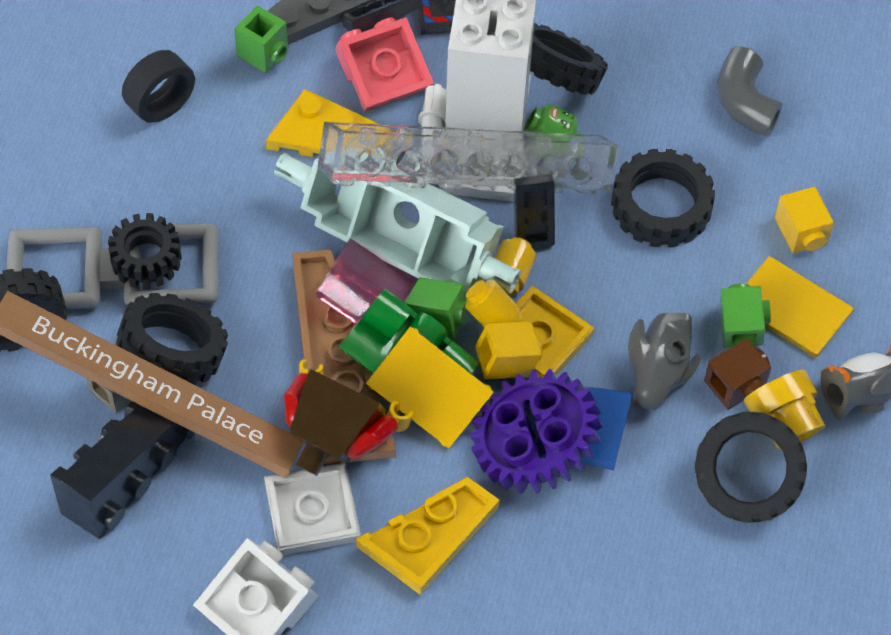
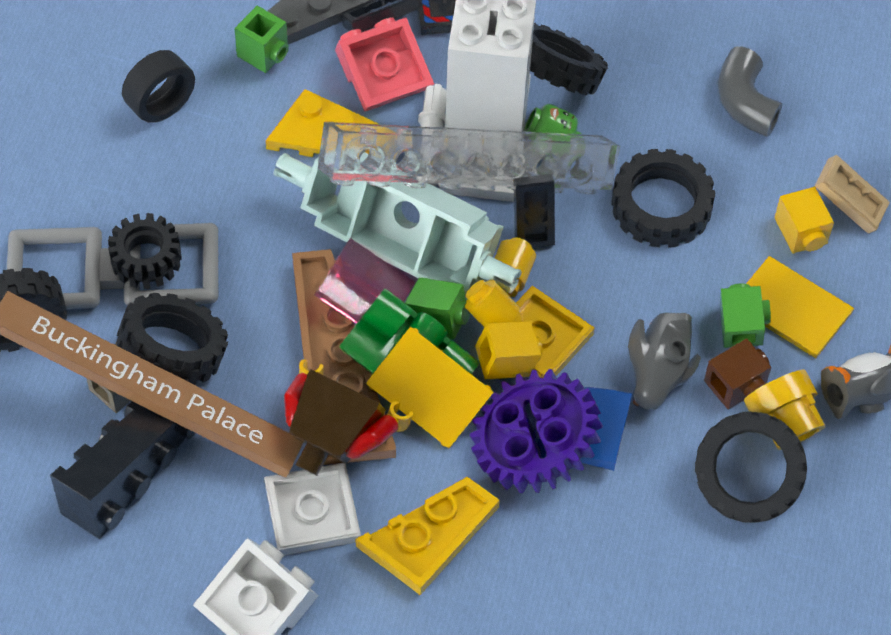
(852, 194): none -> tan plate

